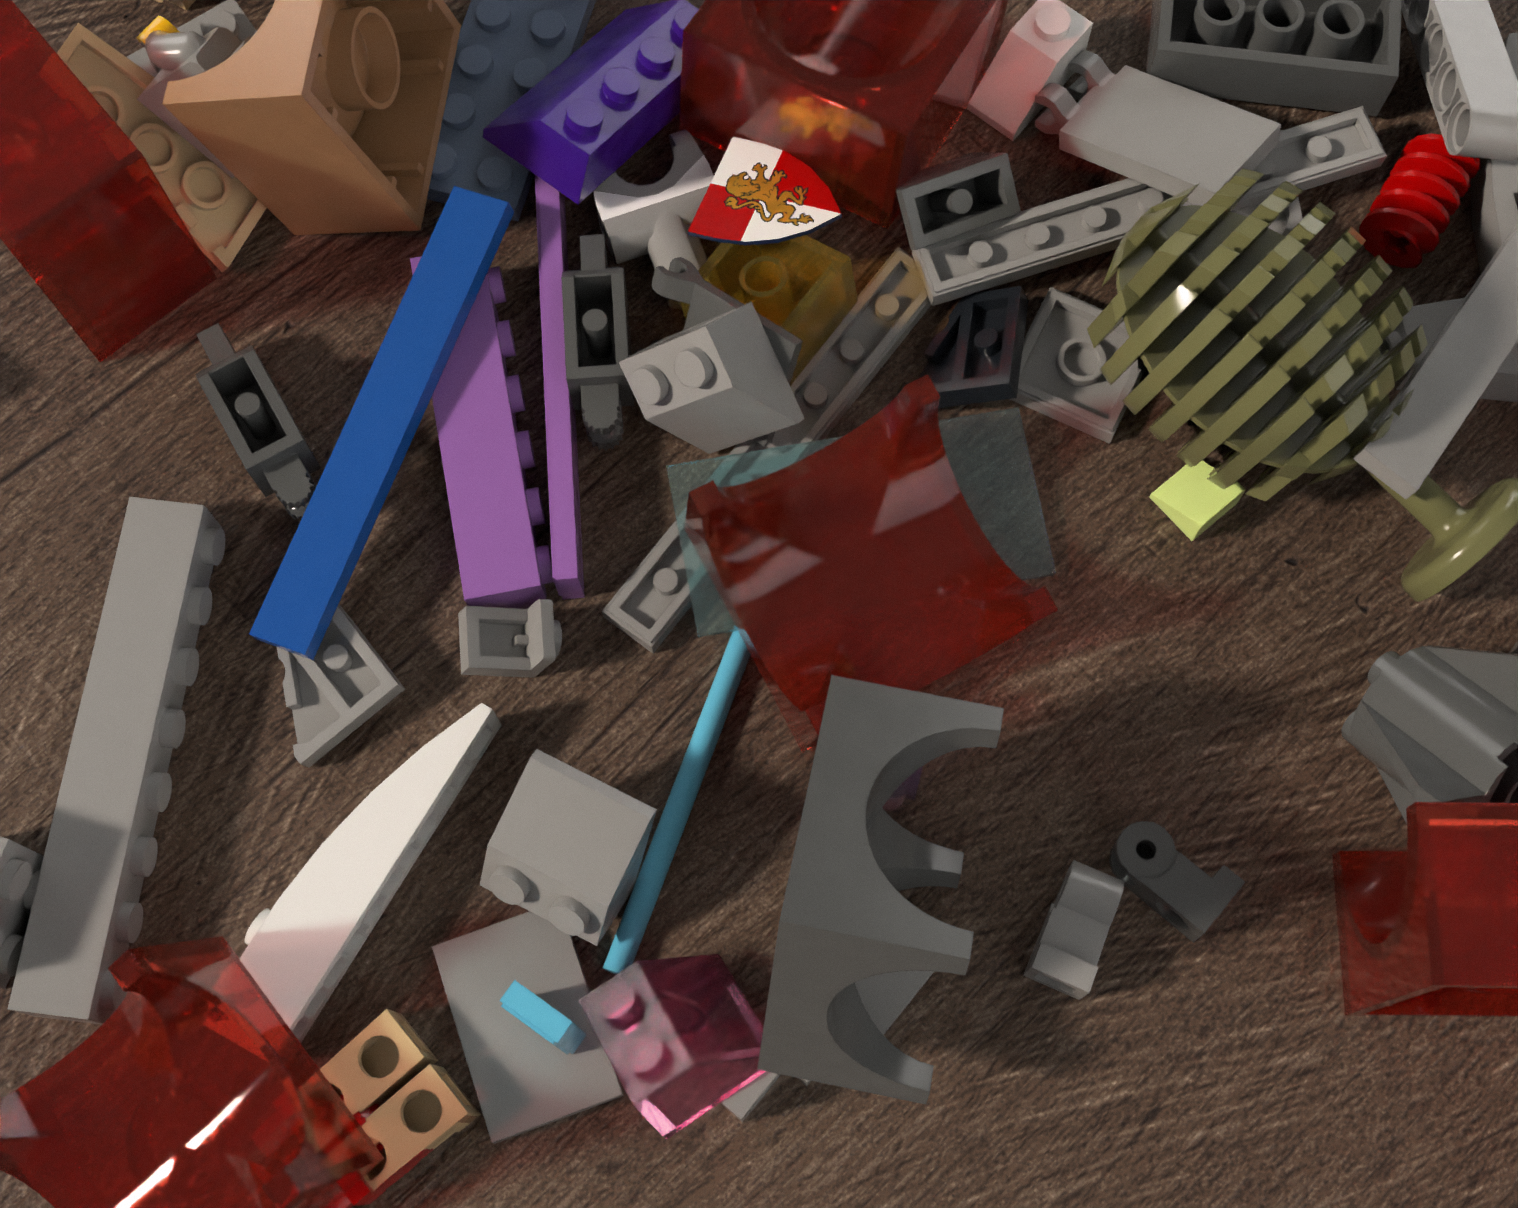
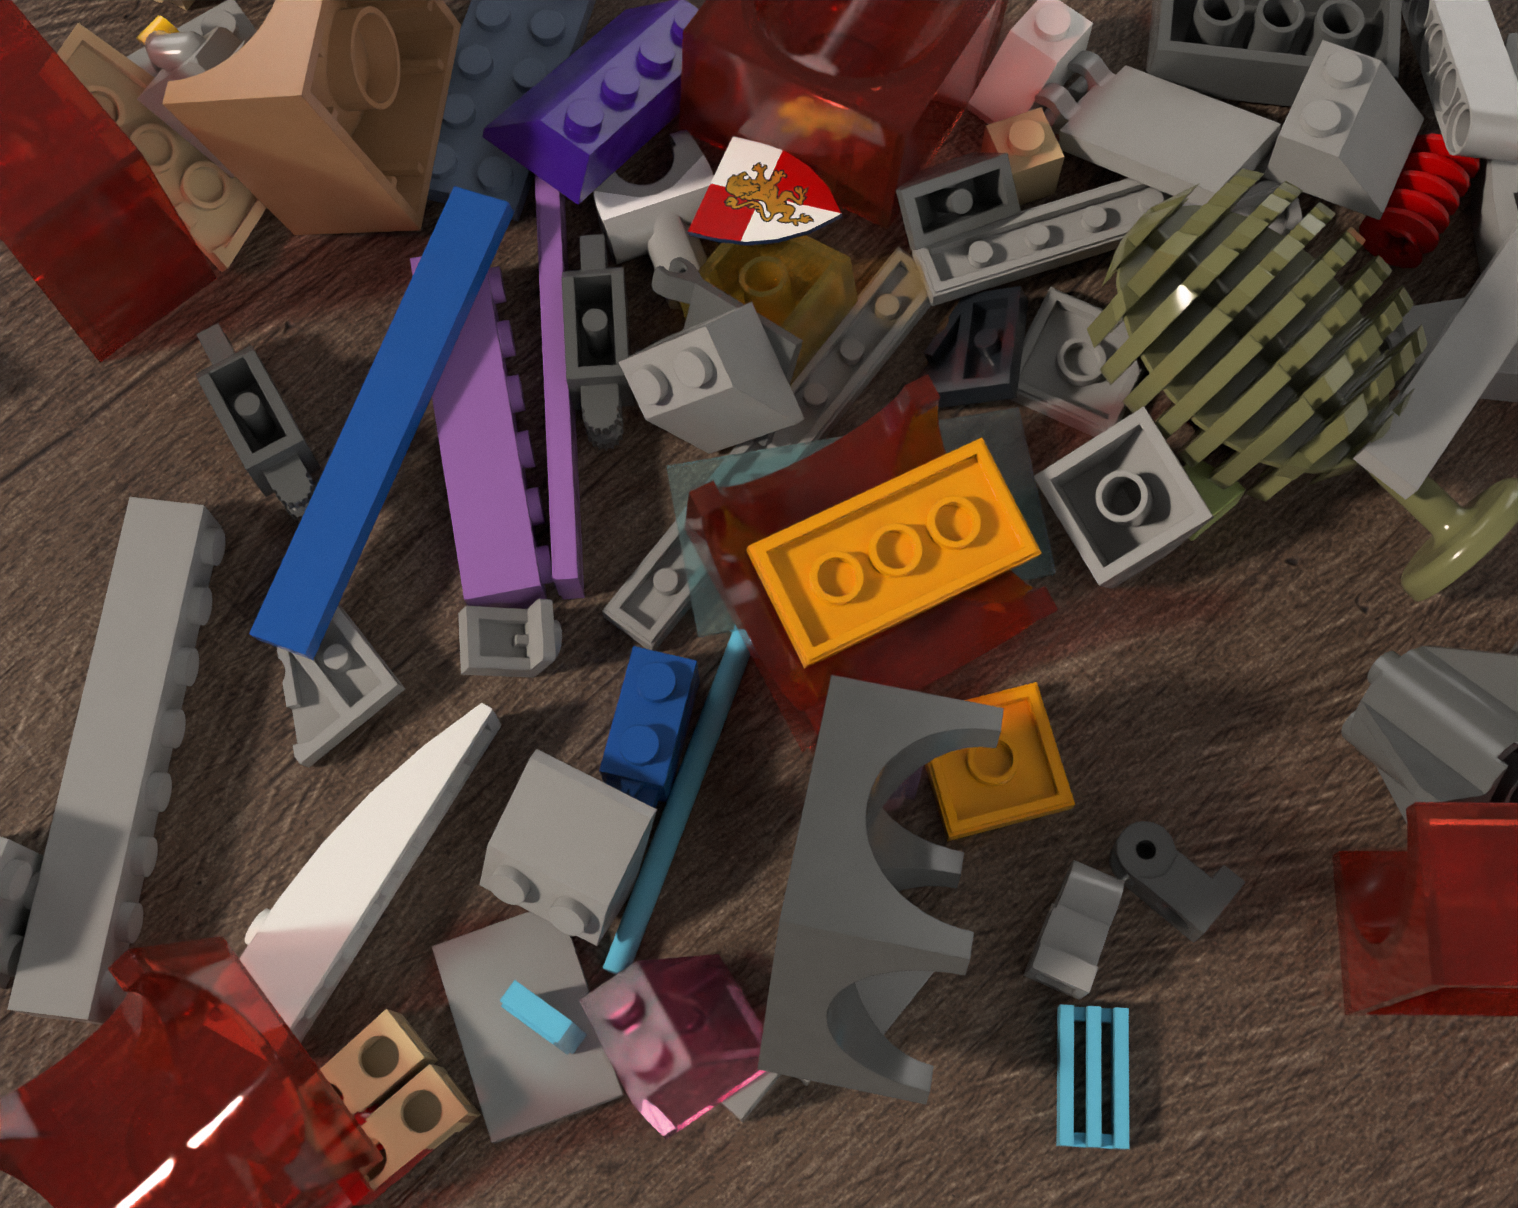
(650, 725): none -> blue hinge
(893, 552): none -> light orange tile
(1004, 784): none -> light orange tile
(1031, 151): none -> tan brick
(1093, 1017): none -> medium azure tile
(1124, 499): none -> light grey slope
(1346, 132): none -> light grey slope

